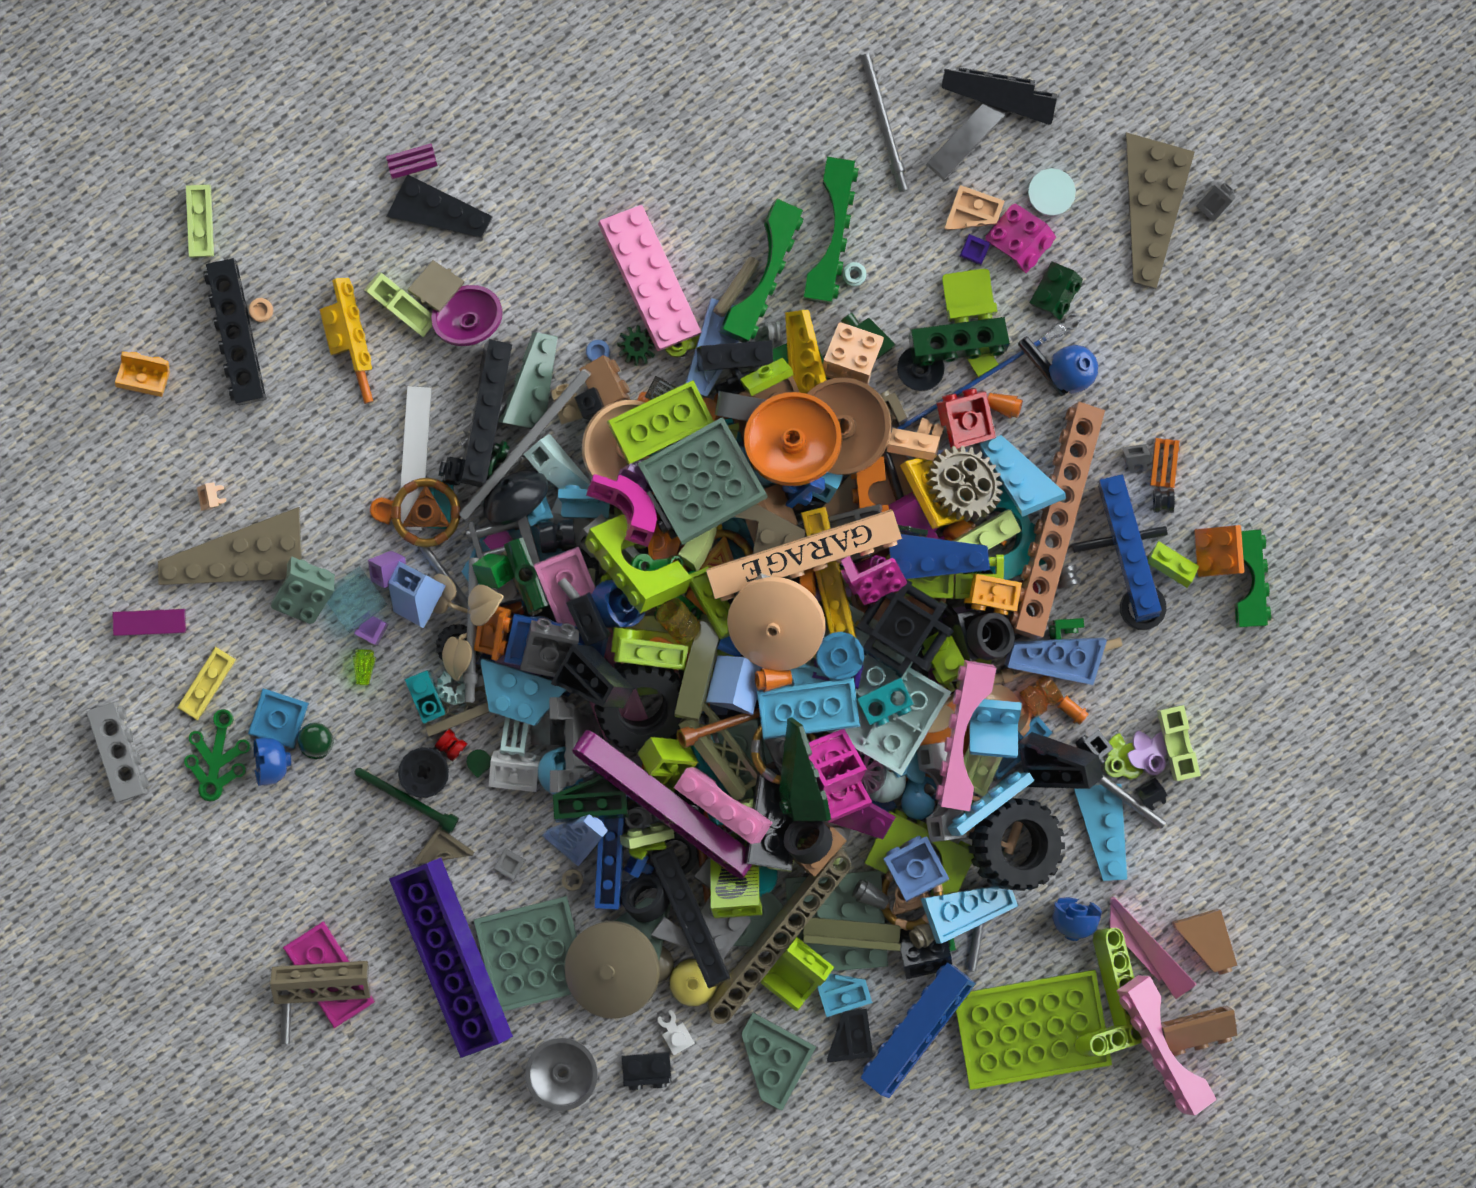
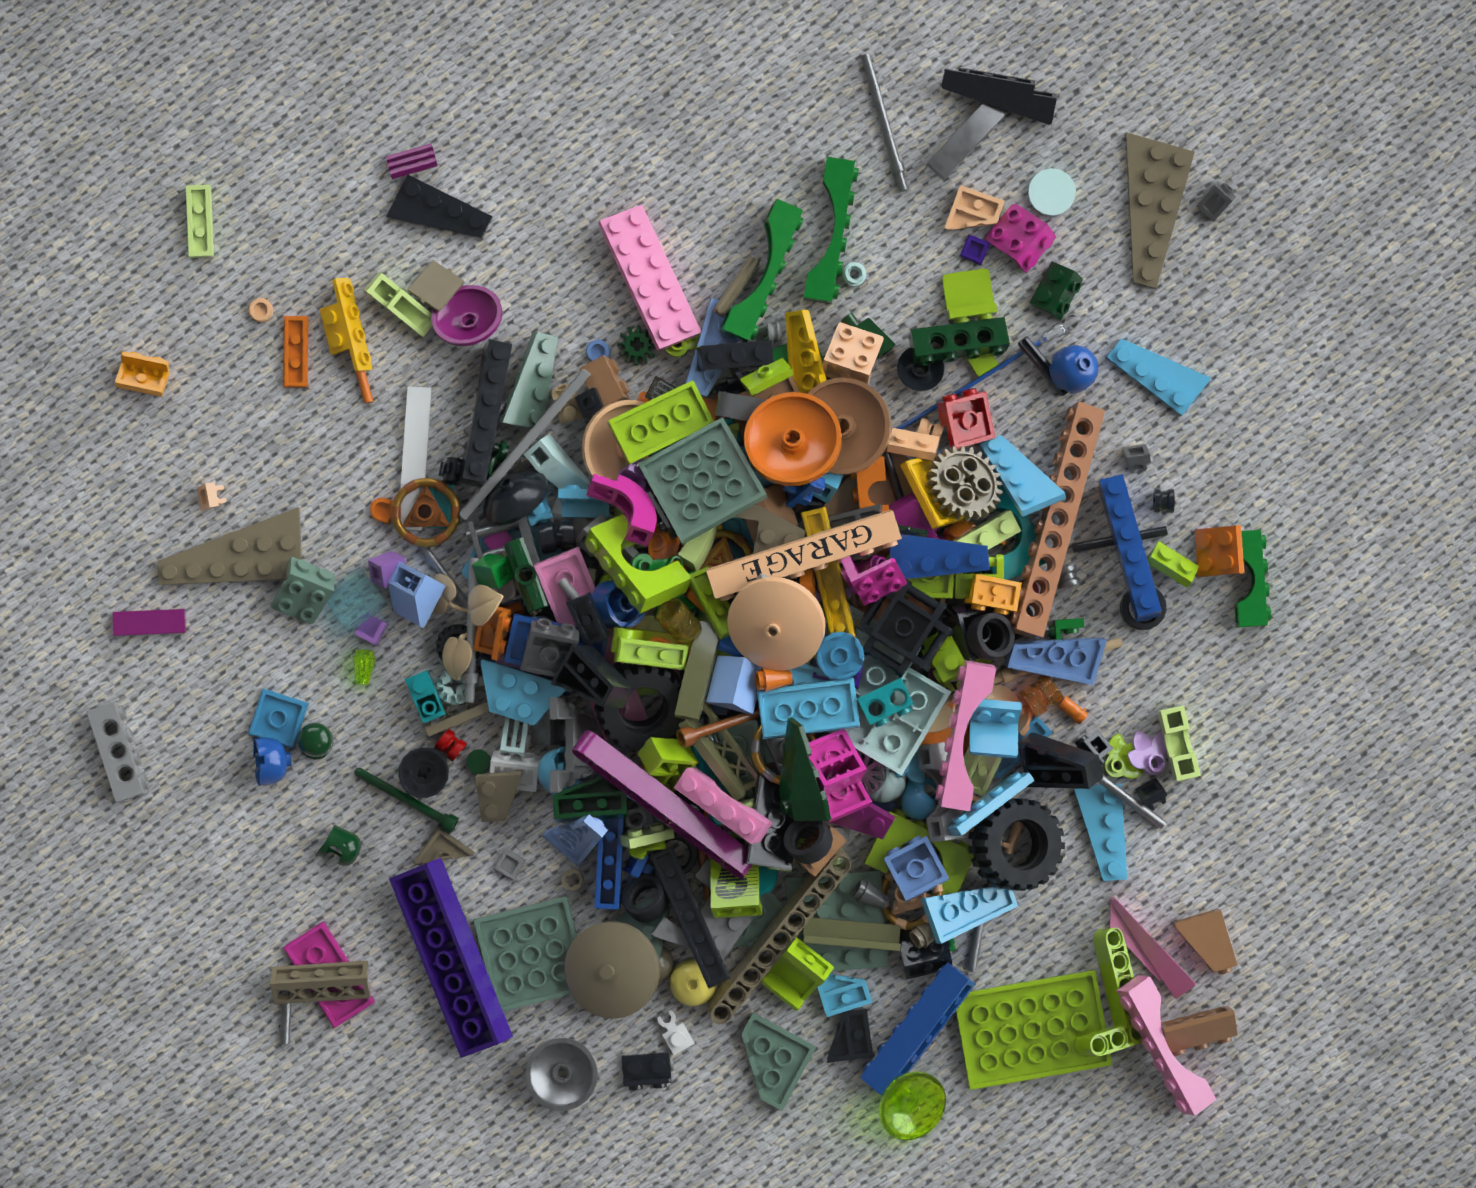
(206, 683): light yellow tile -> none
(216, 759): green plant -> none
(228, 271): black brick -> none
(296, 351): none -> orange tile
(345, 841): none -> dark green helmet
(496, 794): none -> dark tan wing
(895, 407): dark tan bracket -> none
(919, 1112): none -> clear neon green dish
(1005, 404): orange cone -> none
(1075, 919): blue cylinder -> none
(1162, 377): none -> medium azure wing
(1162, 483): orange tile -> none

